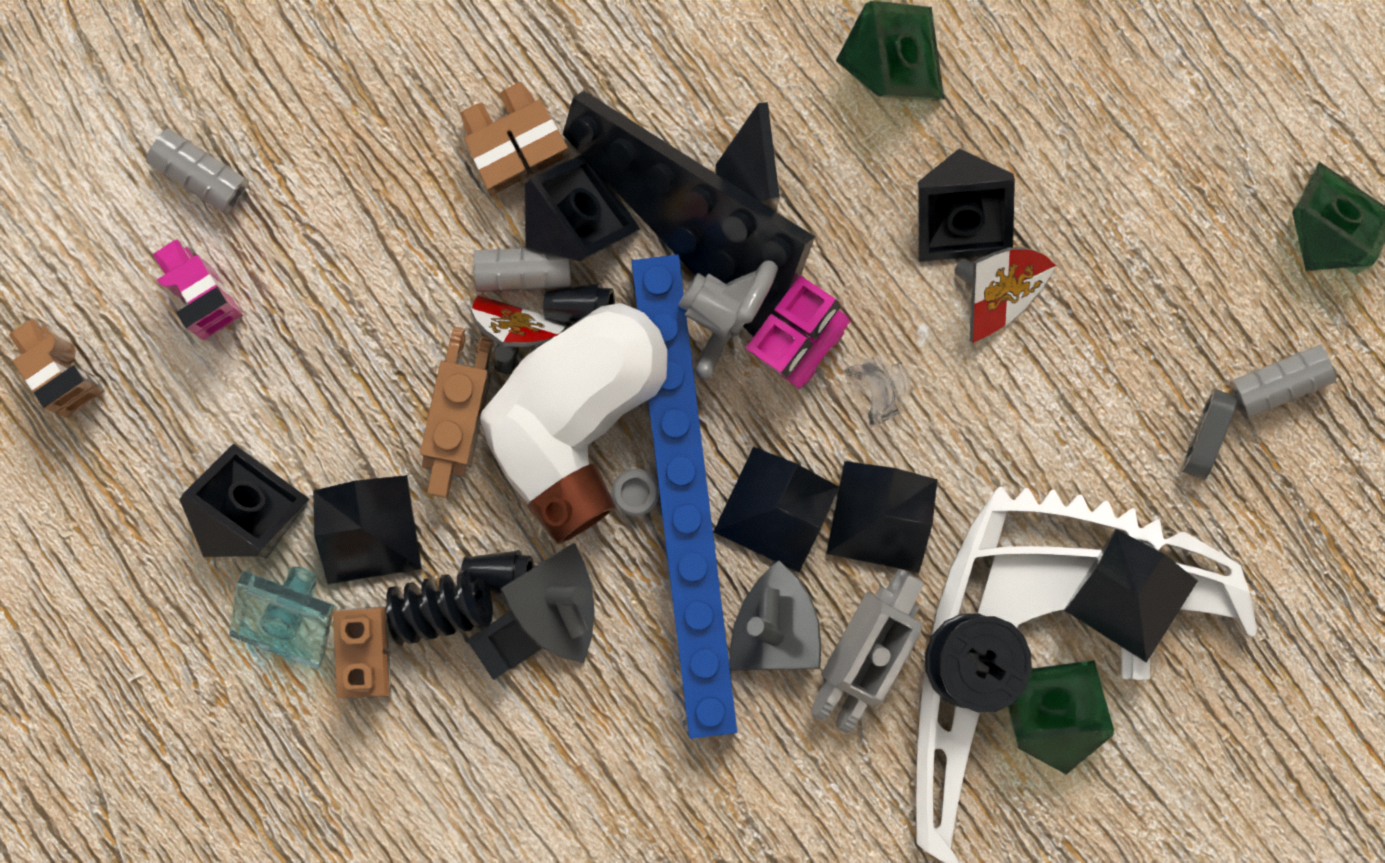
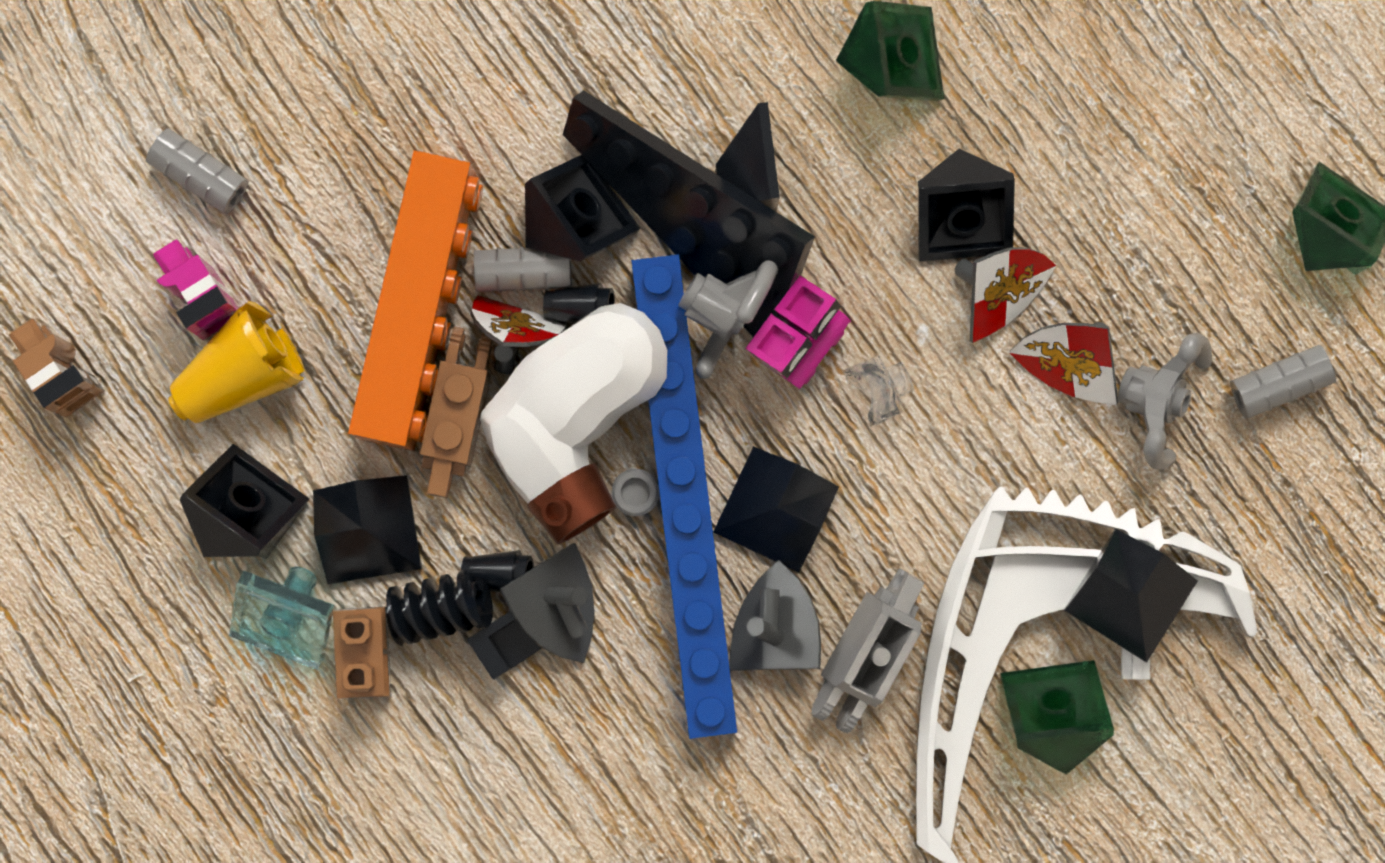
(236, 367): none -> yellow cone
(415, 301): none -> orange brick
(531, 129): medium nougat hips -> none
(882, 516): black slope -> none
(958, 677): black piece -> none
(1071, 359): none -> shield
(1163, 395): none -> light grey piece
(1209, 434): dark grey beam -> none

